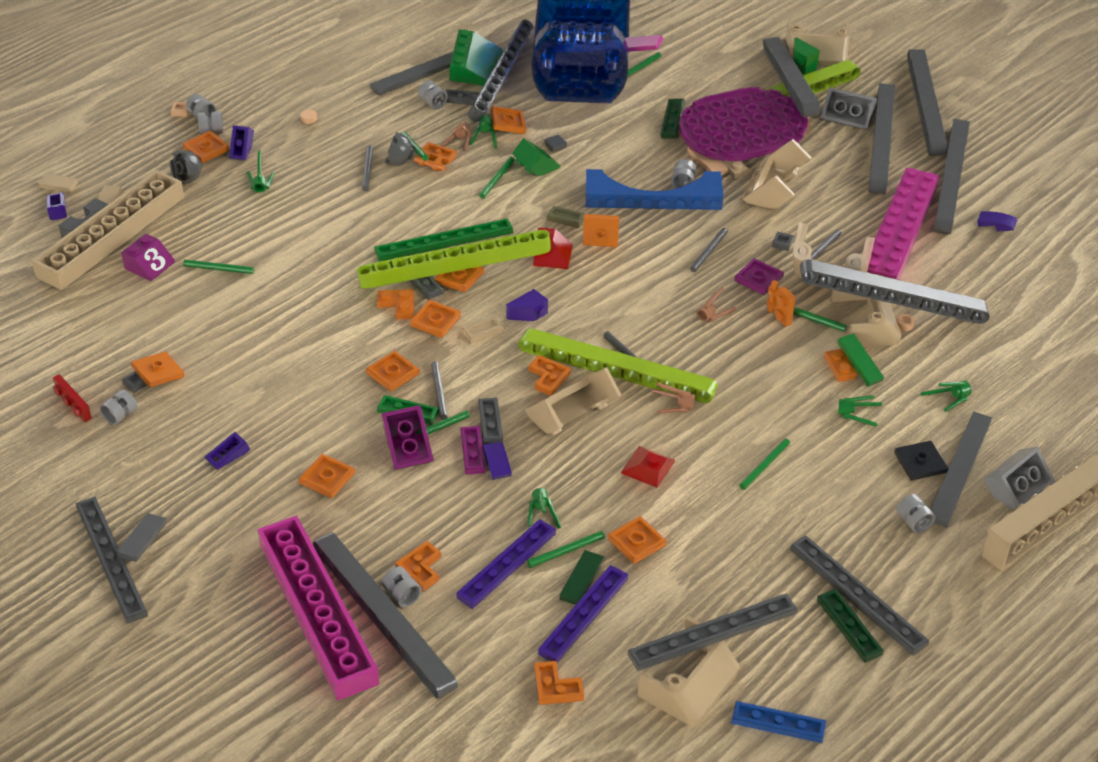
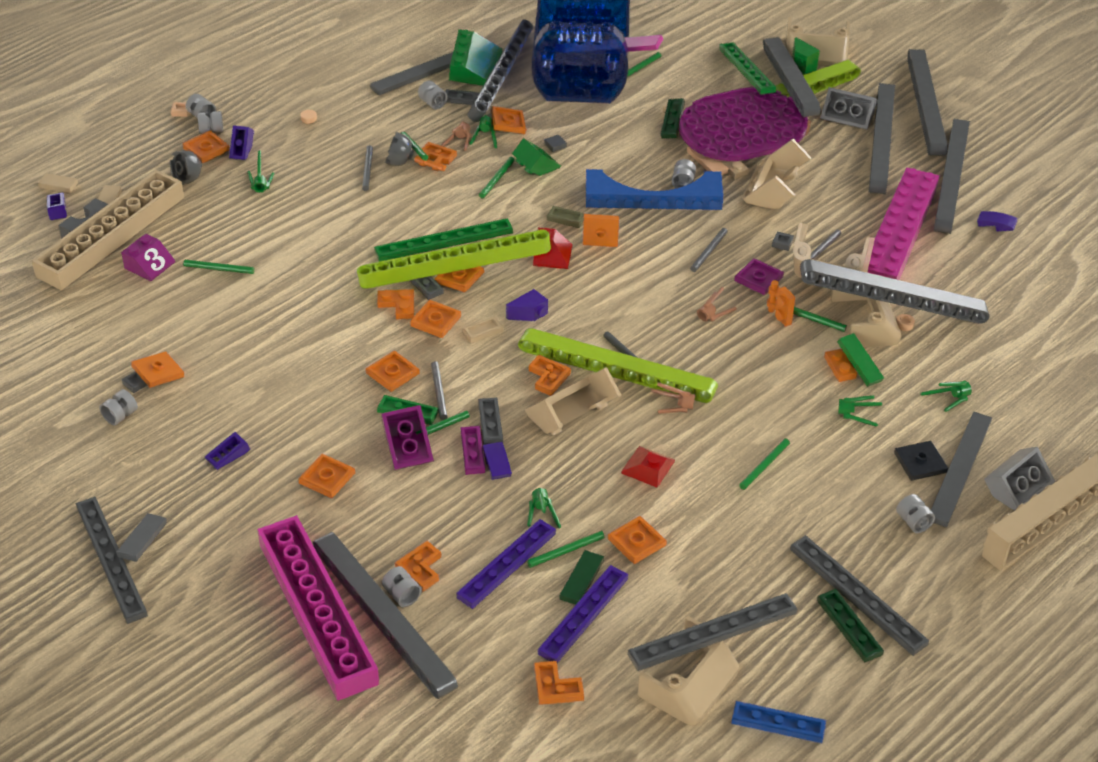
(71, 398): red plate -> none
(747, 68): none -> green tile

